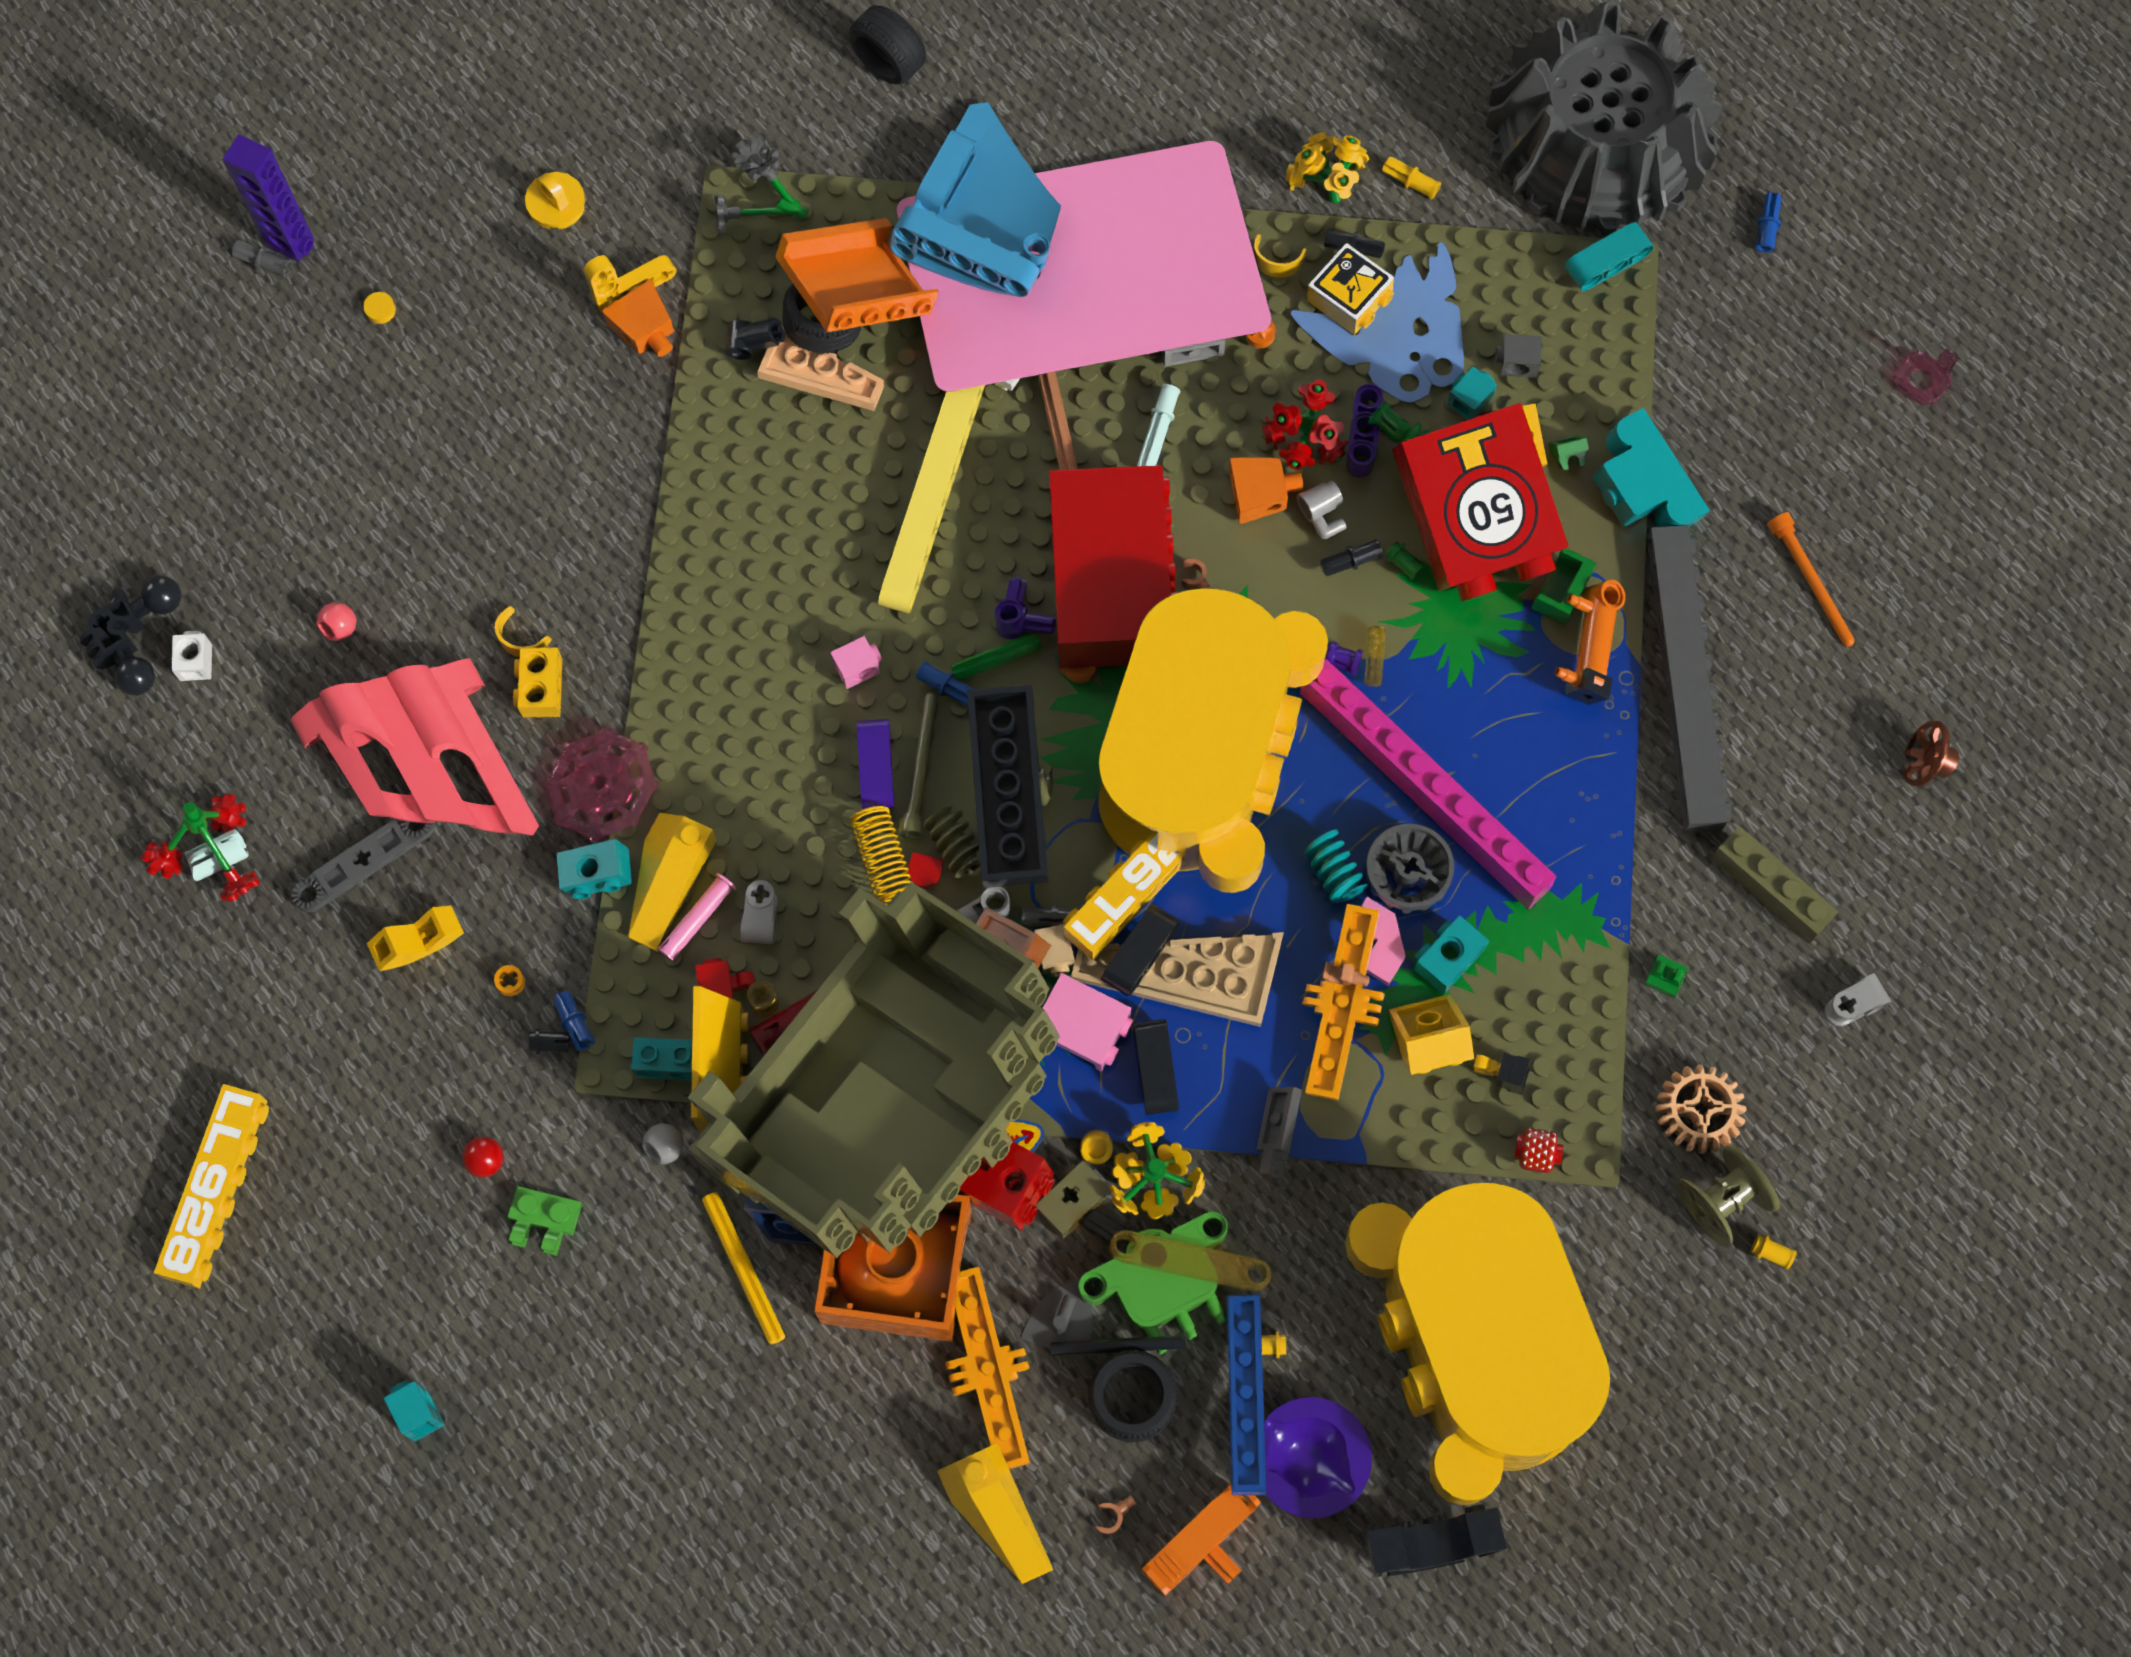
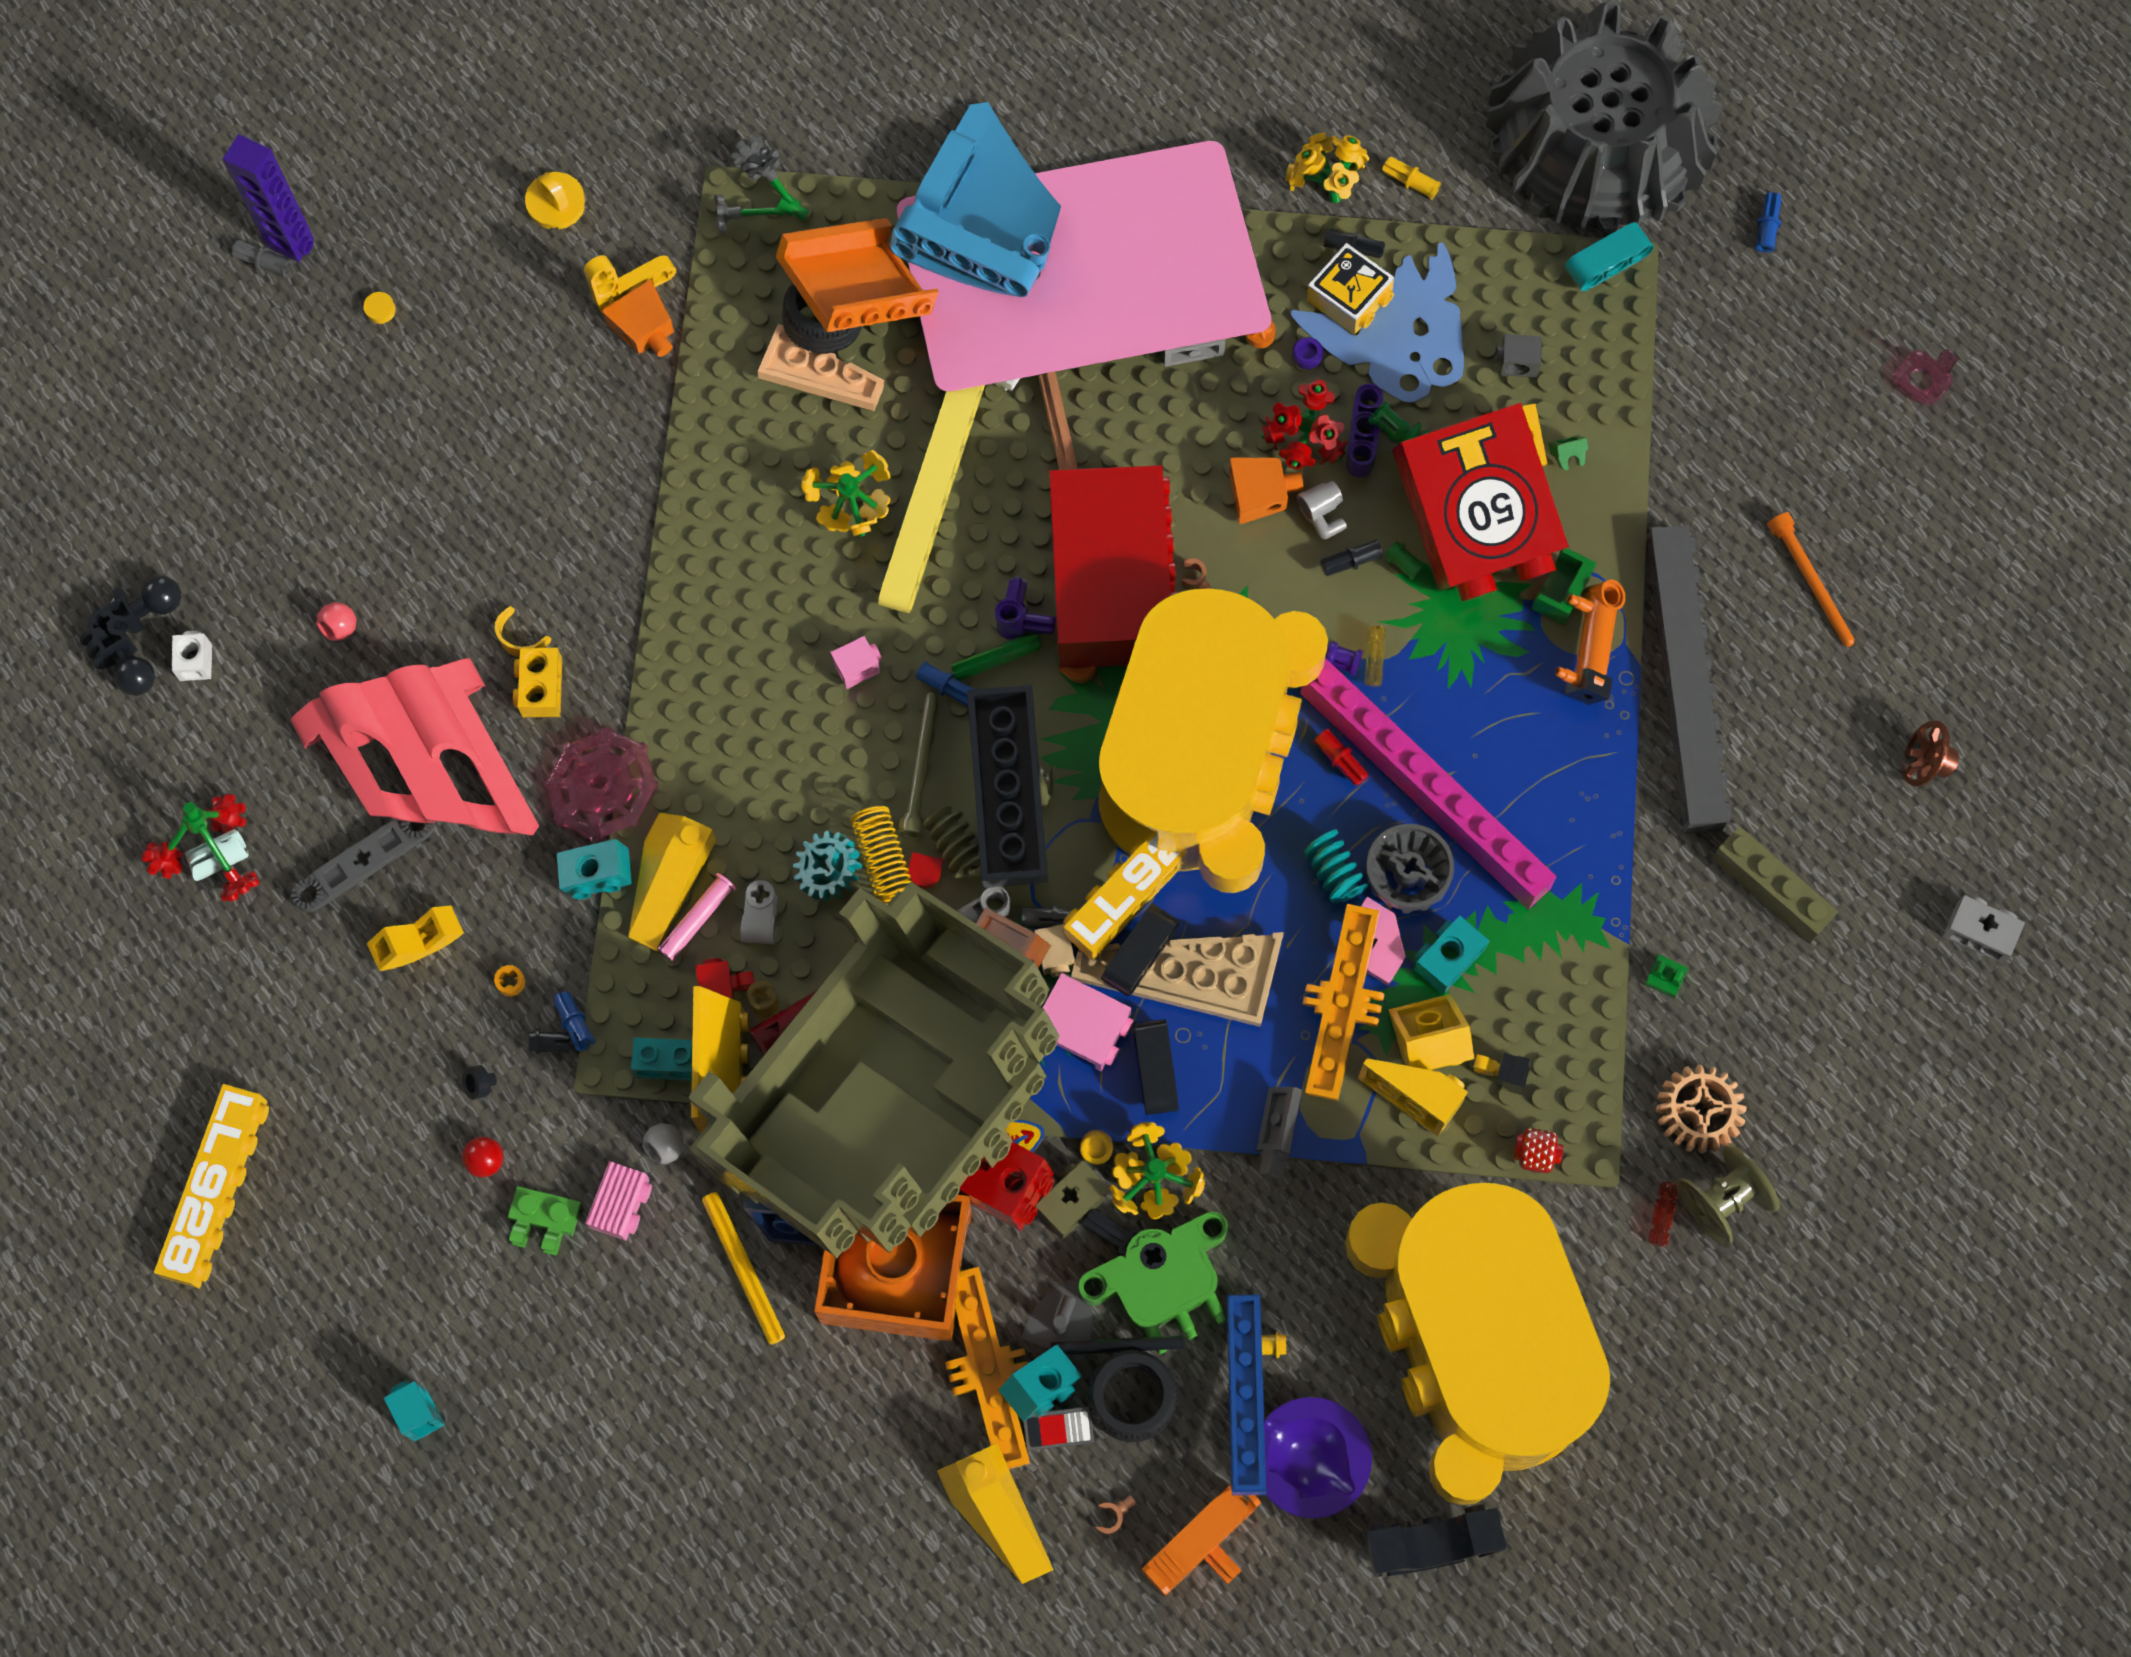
(477, 1082): none -> black tile
(618, 1201): none -> bright pink brick
(747, 337): black piece -> none
(840, 859): none -> teal gear
(846, 483): none -> yellow plant
(875, 763): dark purple beam -> none
(887, 44): black tyre -> none
(1041, 1383): none -> teal brick
(1059, 1429): none -> slope
(1159, 424): light aqua axle -> none
(1190, 1260): clear yellow piece -> none
(1273, 269): yellow helmet -> none
(1307, 353): none -> dark purple tile
(1341, 757): none -> red axle
(1344, 975): nougat piece -> none
(1418, 1092): none -> yellow slope
(1471, 393): teal brick -> none
(1646, 476): teal brick -> none
(1663, 1214): none -> clear red axle
(1772, 1251): yellow pin -> none
(1860, 999): light grey piece -> none
(1967, 928): none -> light grey brick

